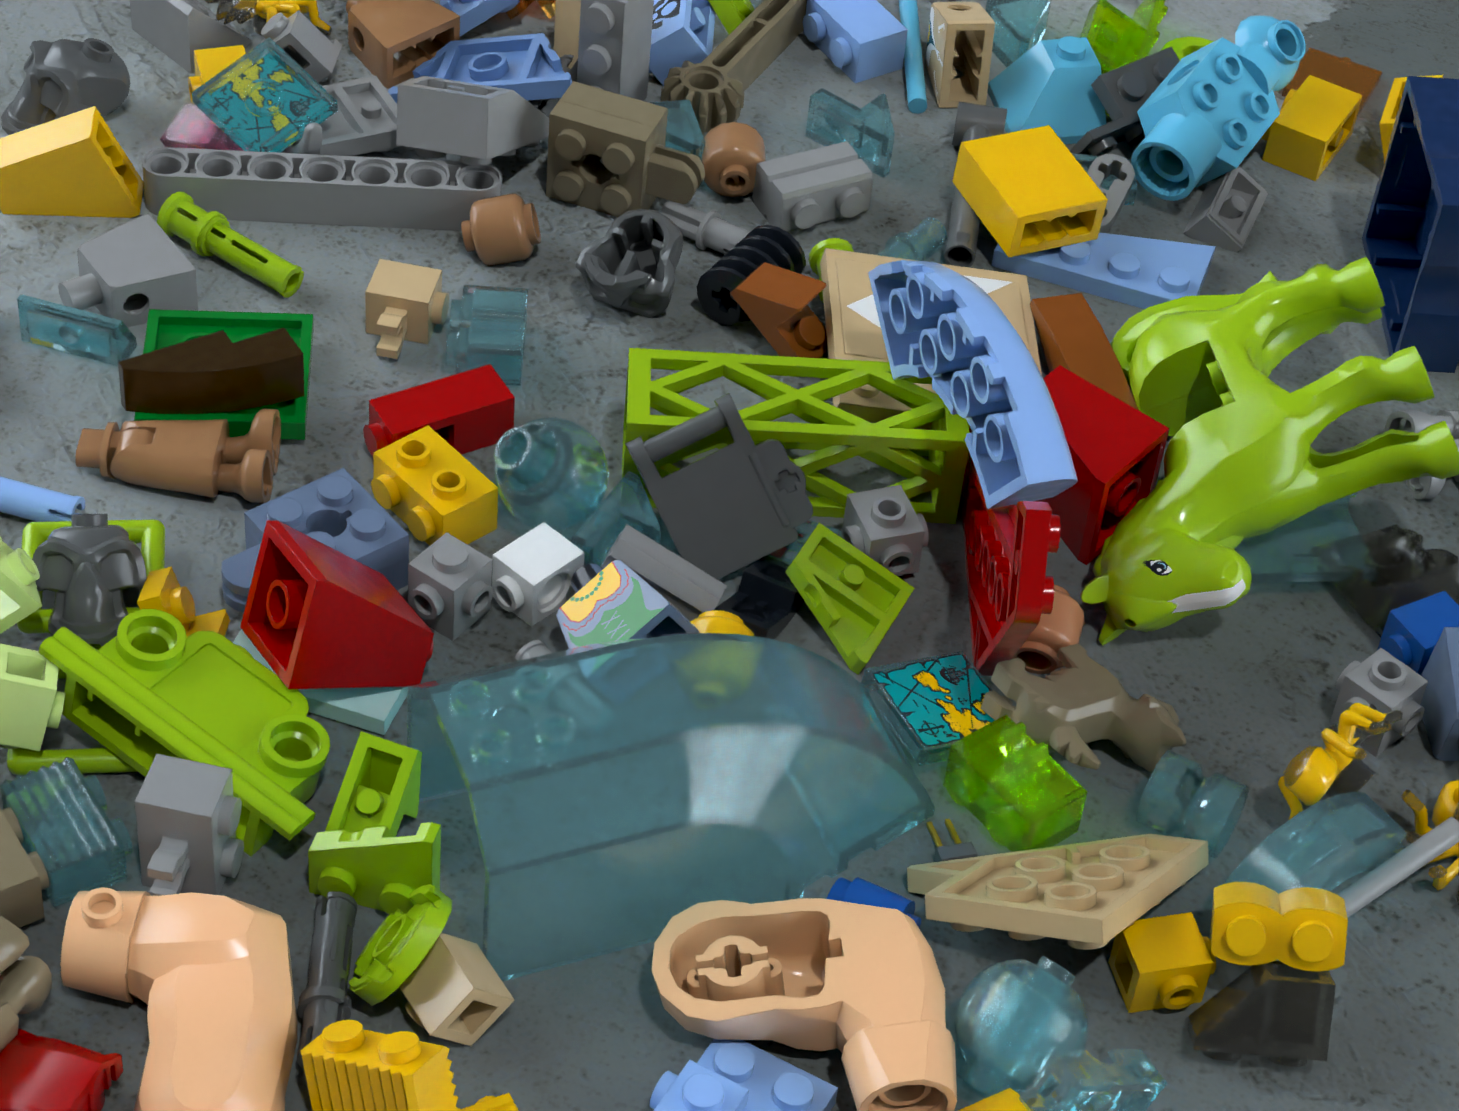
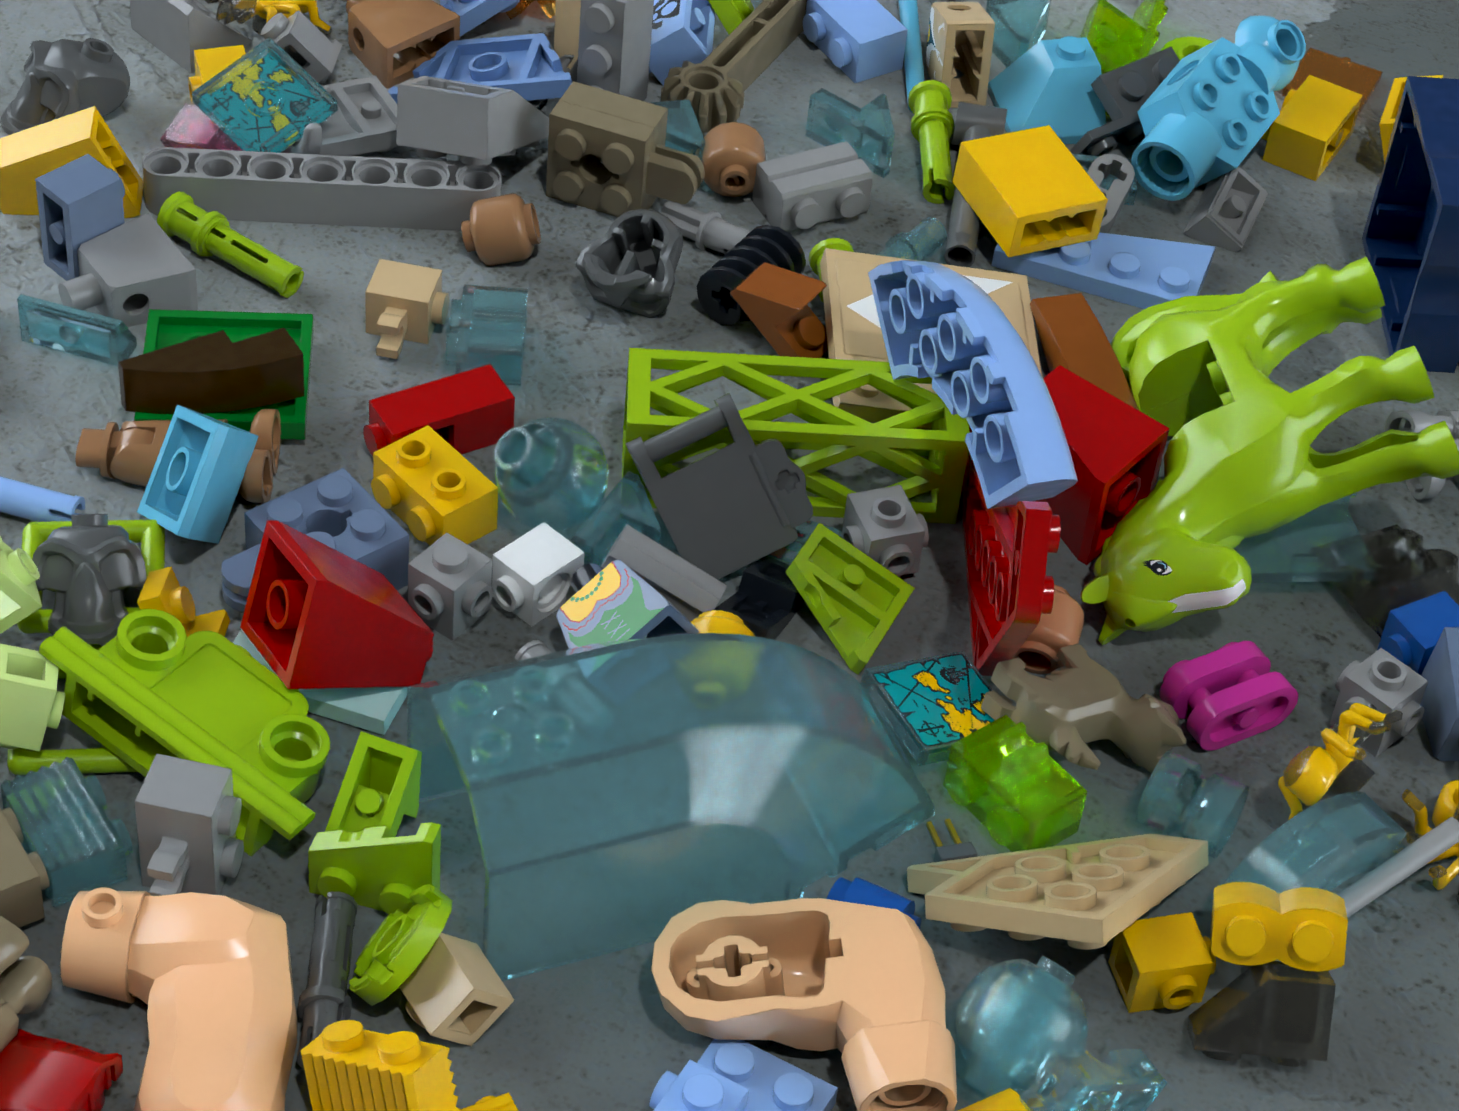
(74, 207): none -> sand blue brick
(197, 475): none -> medium azure slope
(932, 128): none -> lime pin
(1228, 694): none -> dark pink brick

